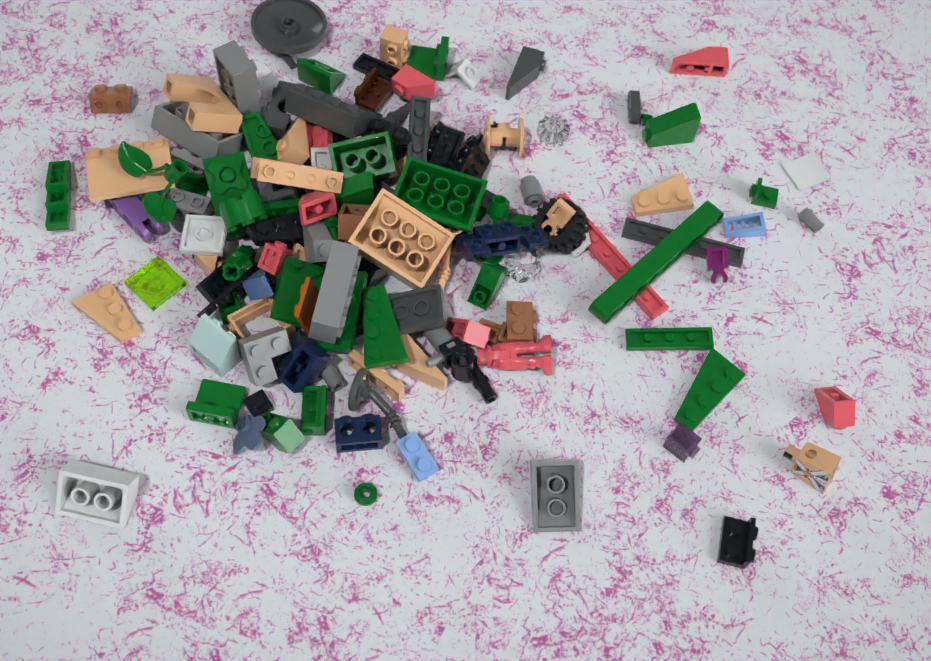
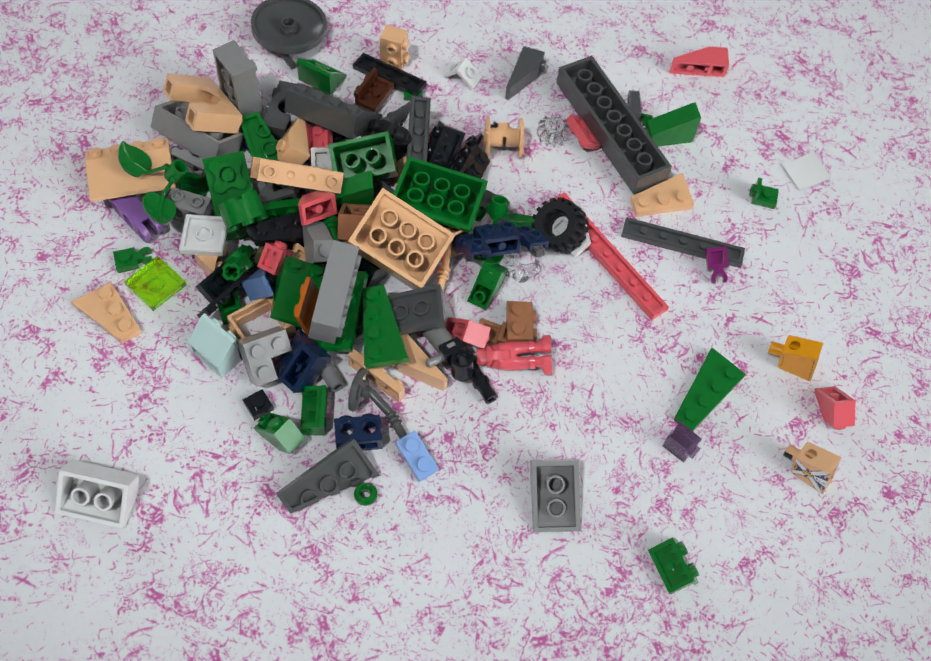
(58, 195): green slope -> none
(110, 99): nougat bracket -> none
(129, 259): none -> green plate
(217, 403): green bracket -> none
(248, 433): sand blue plate -> none
(335, 472): none -> dark grey wing
(410, 82): coral slope -> none
(430, 60): green bracket -> none
(531, 191): light grey brick -> none
(558, 215): light nougat plate -> none
(584, 134): none -> coral plate
(613, 124): none -> dark grey brick
(655, 262): green beam -> none
(669, 339): green tile -> none
(673, 565): none -> green bracket
(737, 542): black bracket -> none
(749, 219): light blue slope -> none
(797, 355): none -> light orange torso
(810, 219): light grey pin -> none

